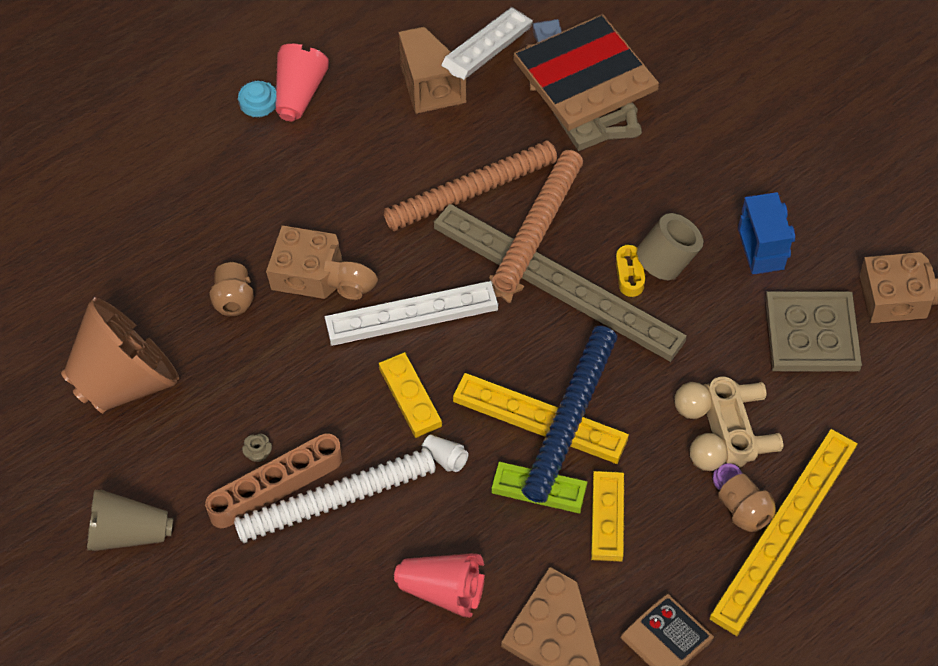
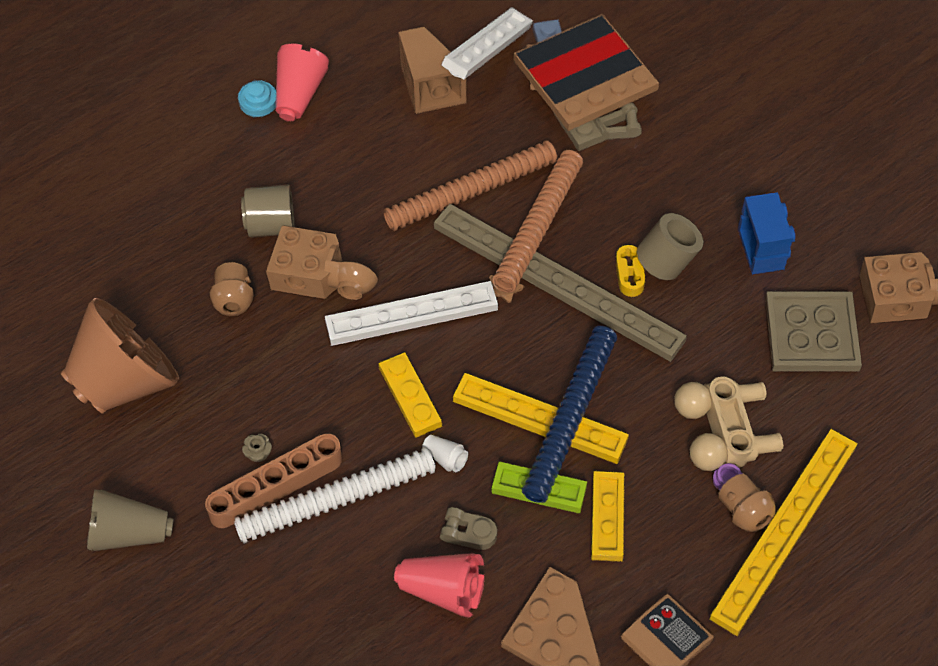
(267, 210): none -> dark tan piece
(480, 531): none -> dark tan plate

